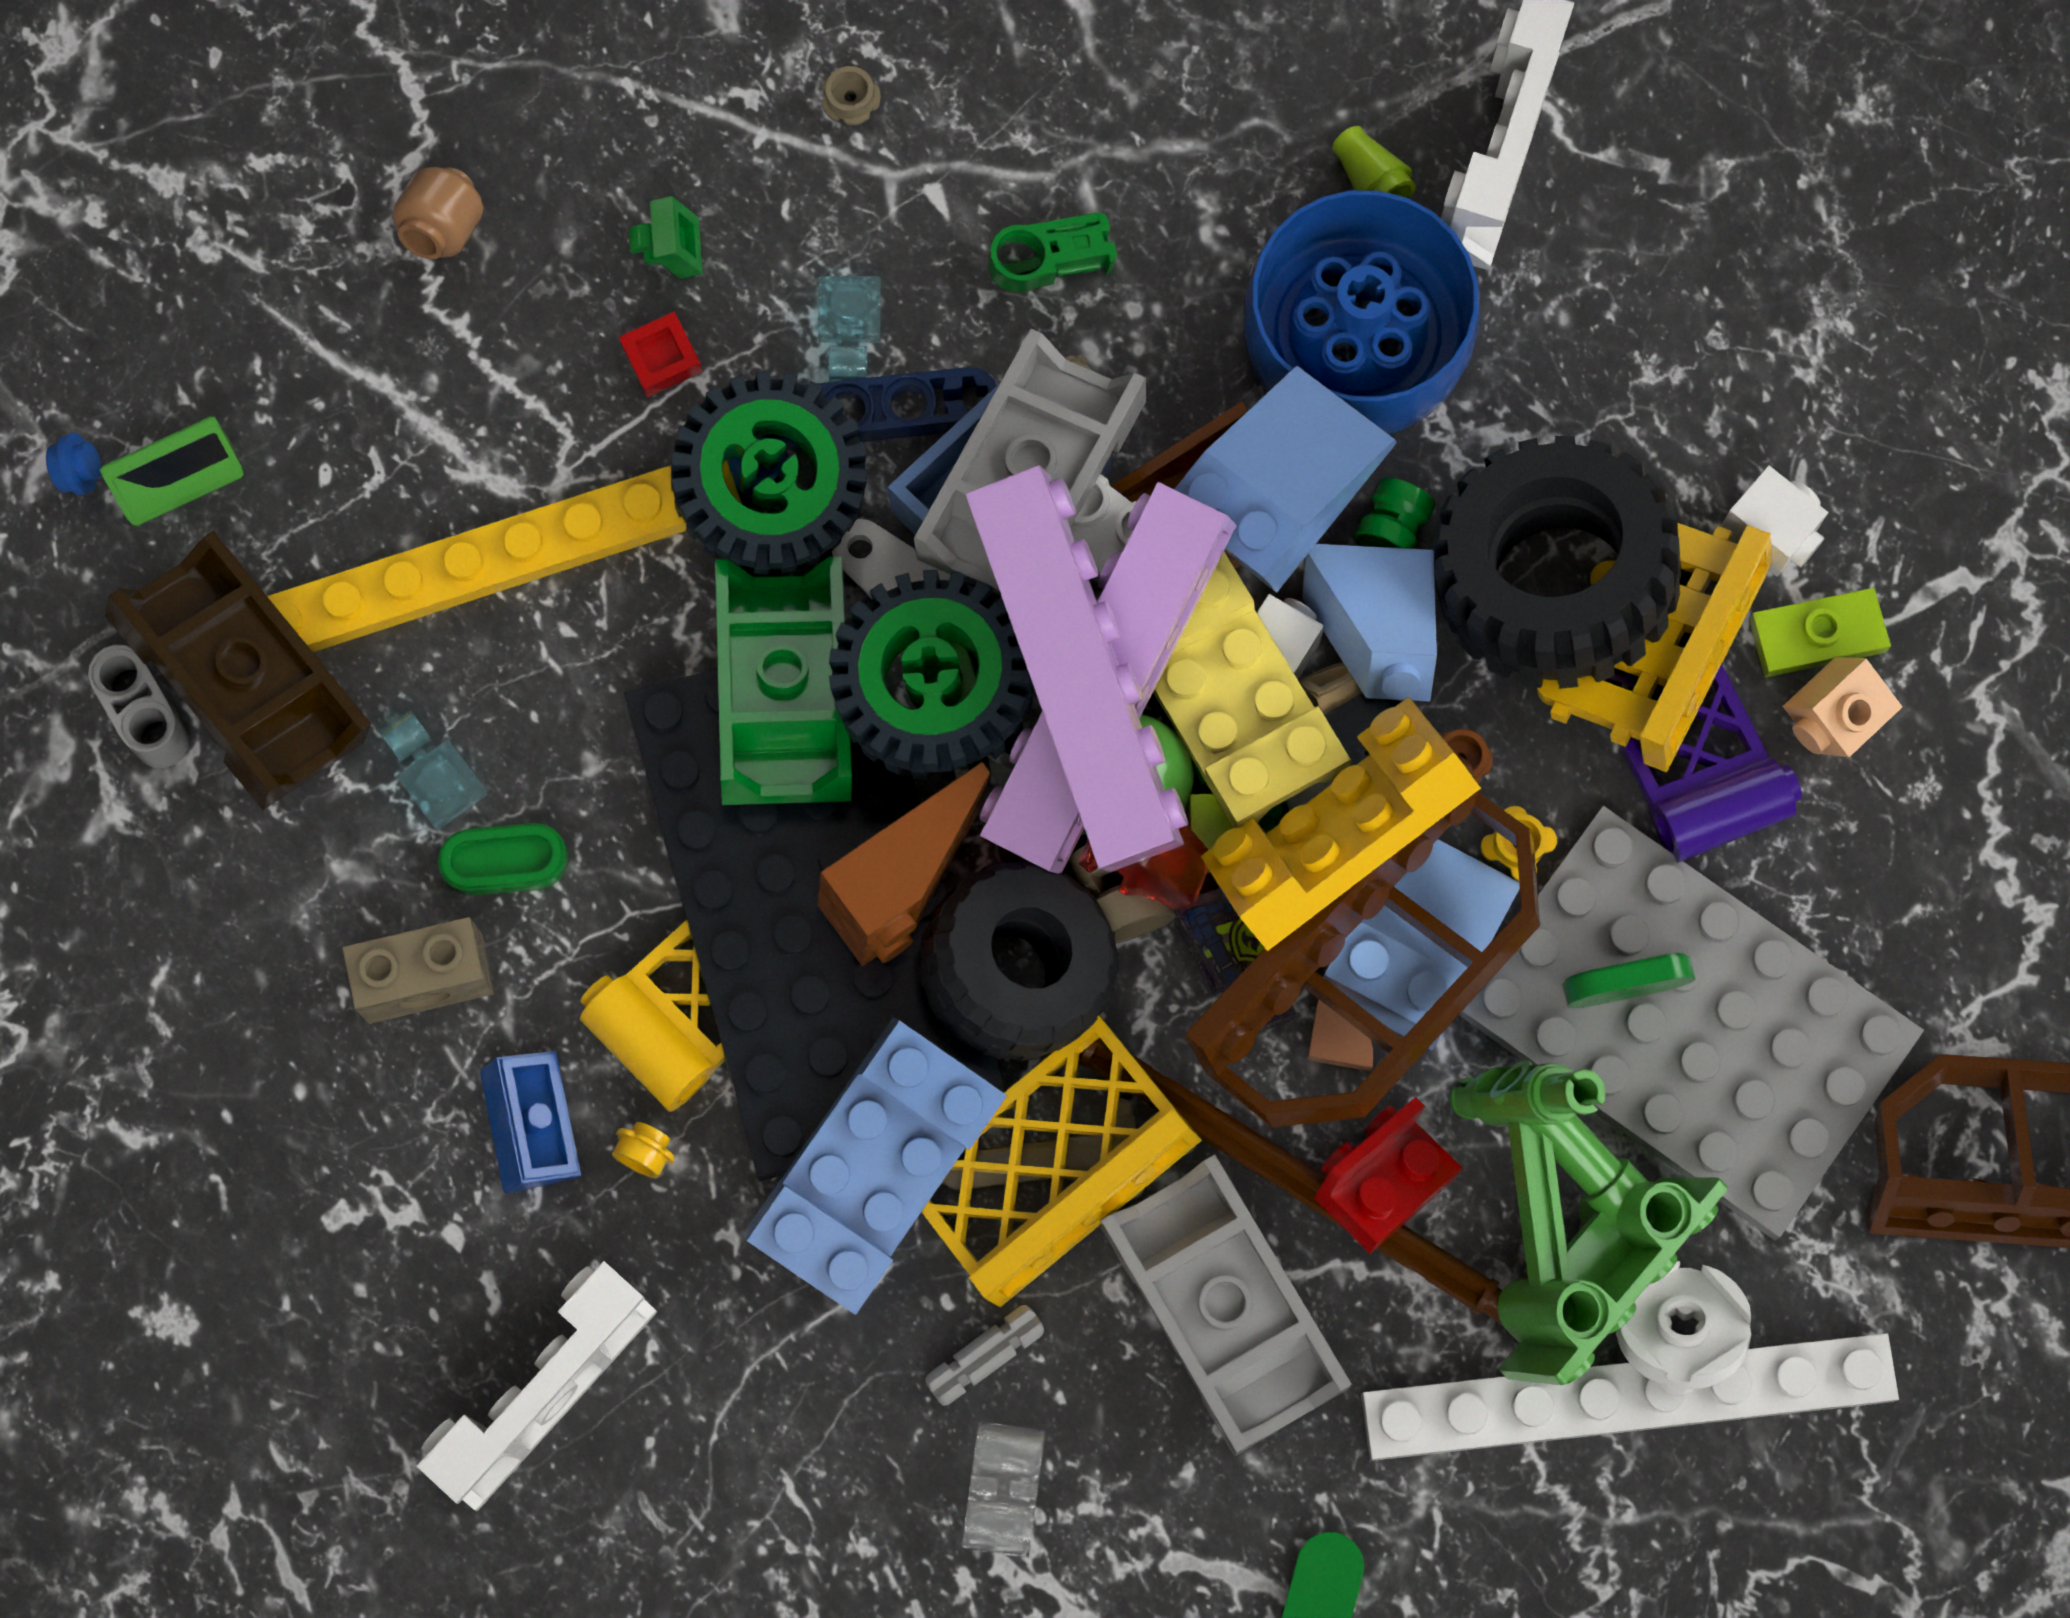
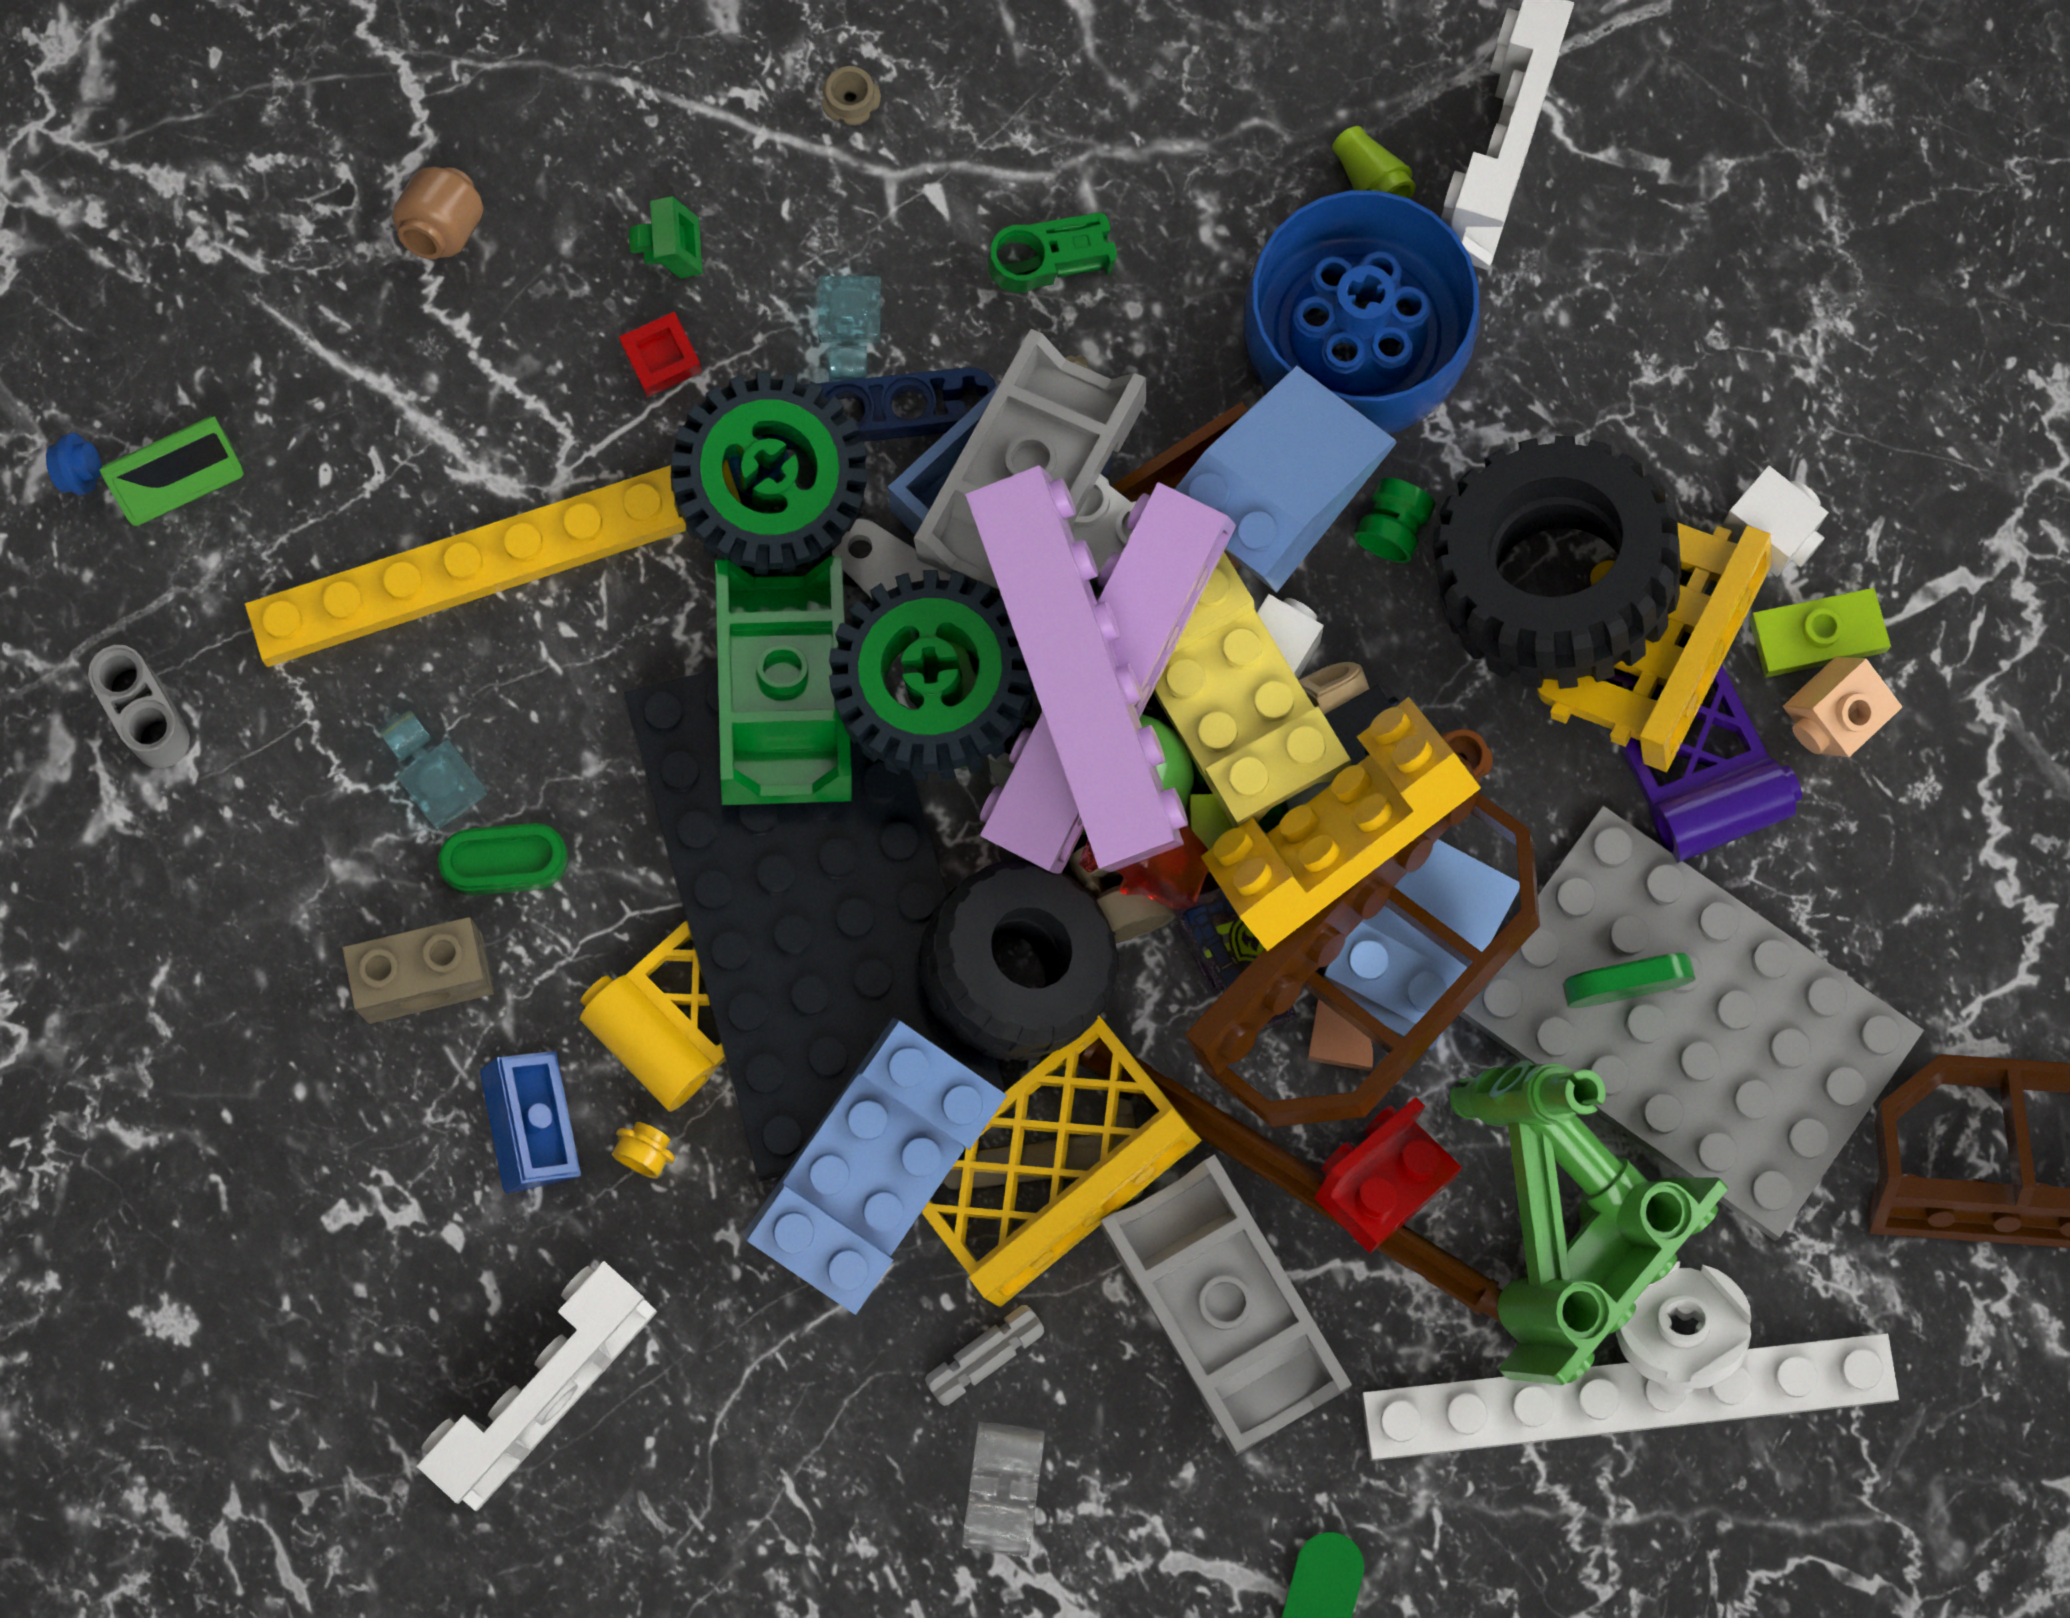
(240, 670): dark brown piece -> none
(888, 881): dark orange slope -> none
(1377, 615): light blue slope -> none
(1499, 848): yellow plate -> none

